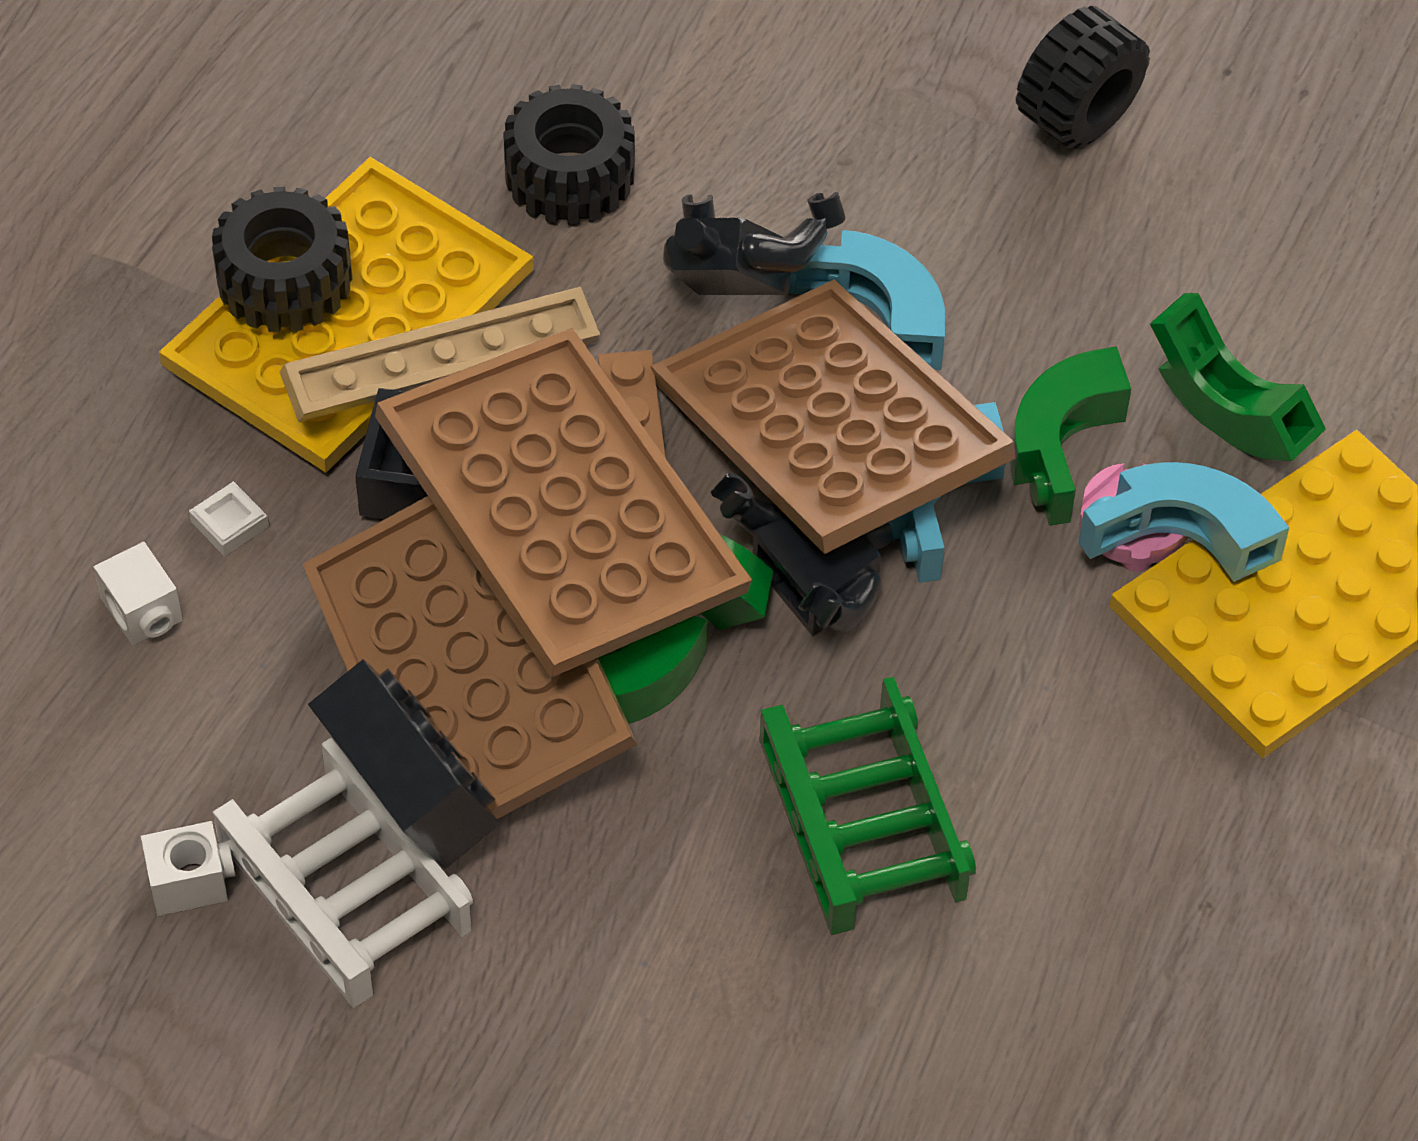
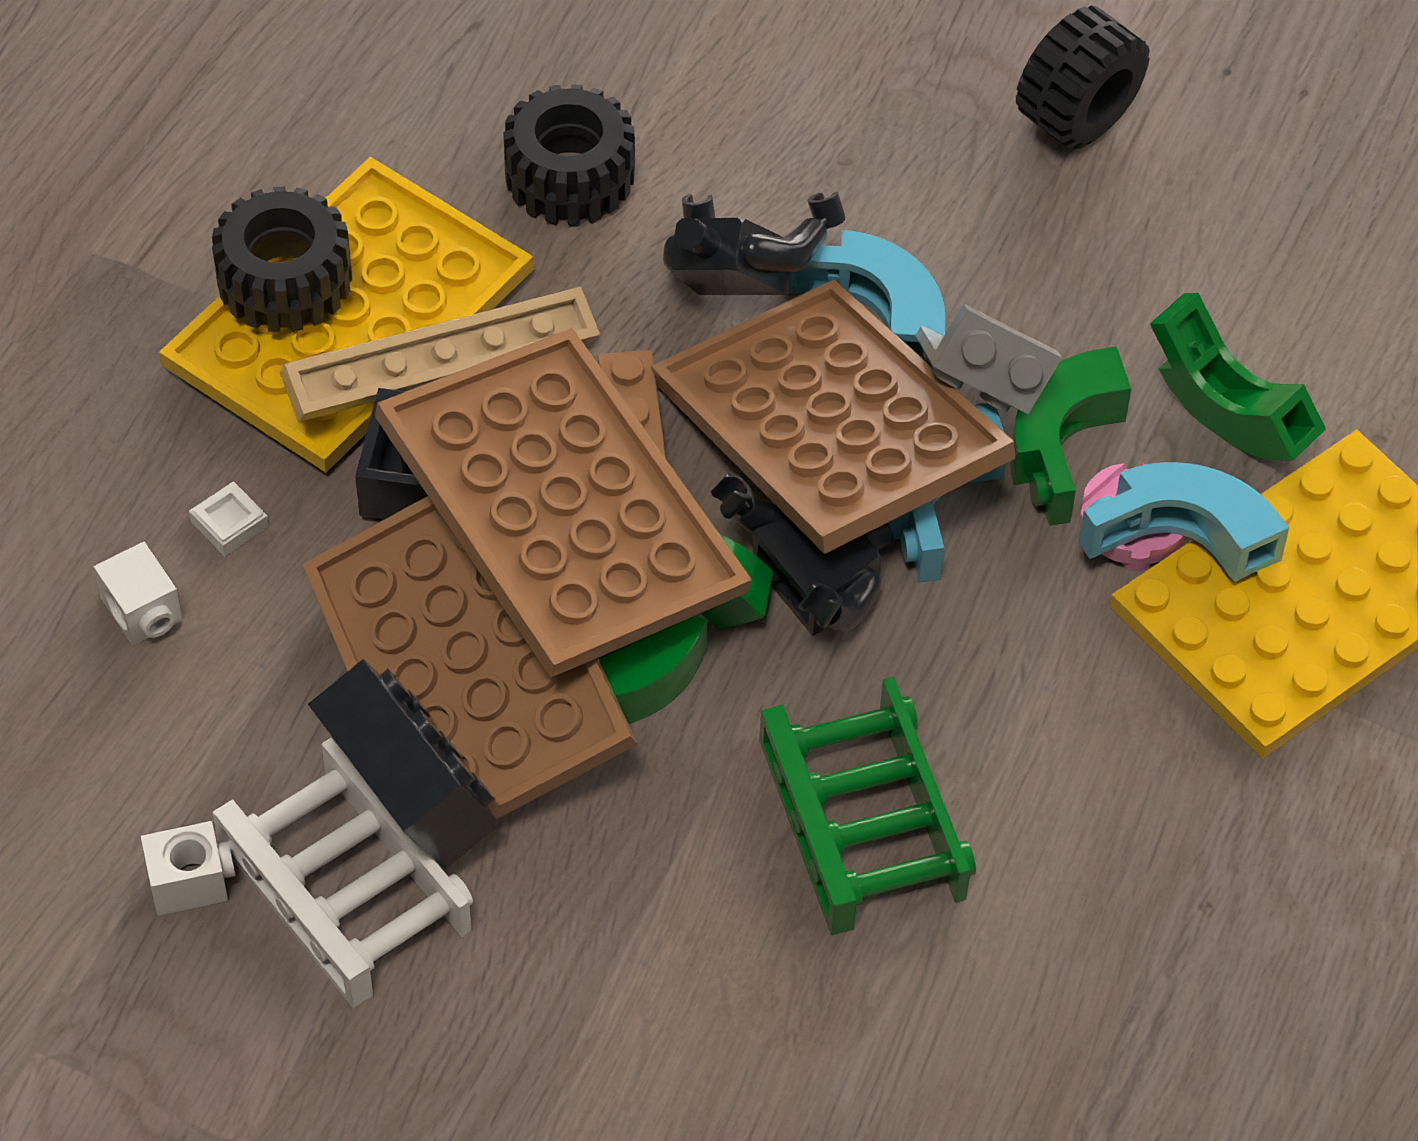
(991, 358): none -> light grey bracket

